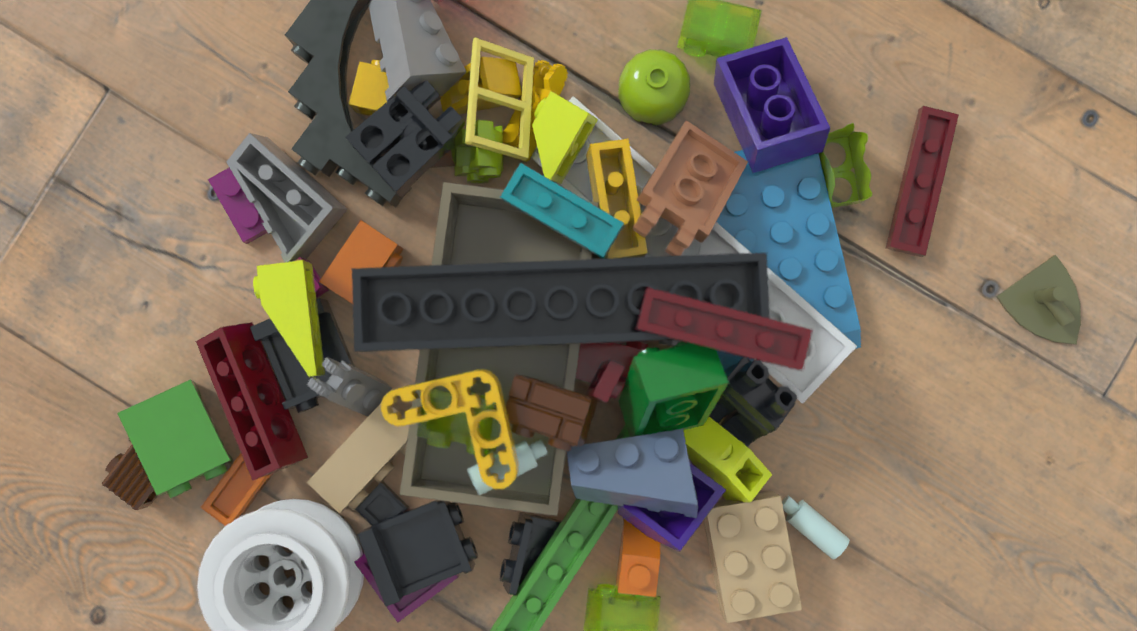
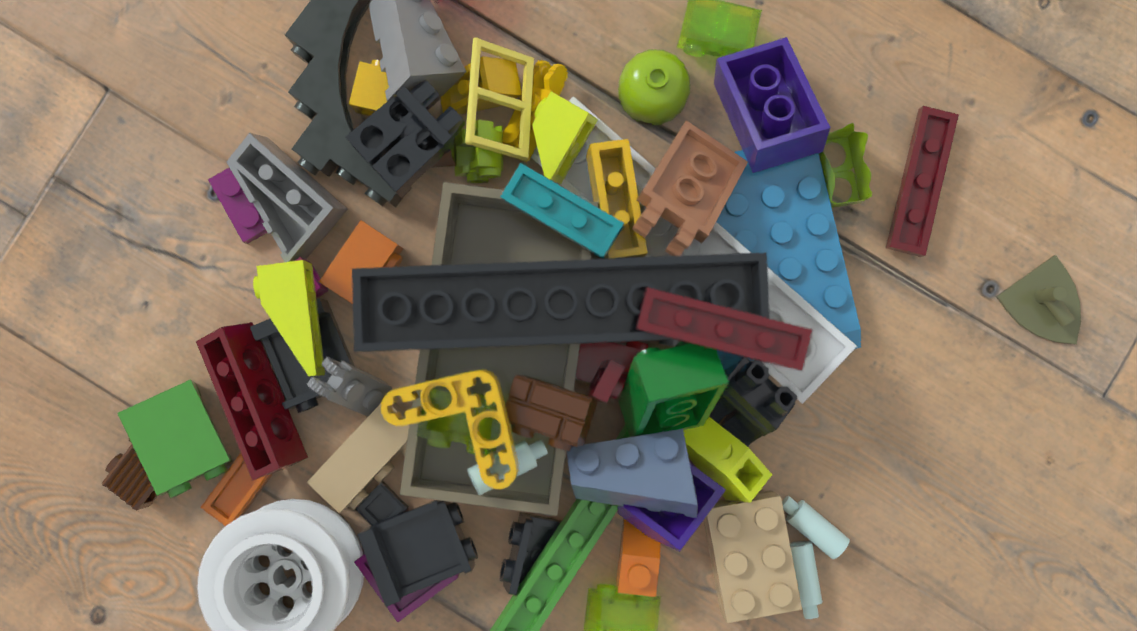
(806, 577): none -> light aqua cylinder

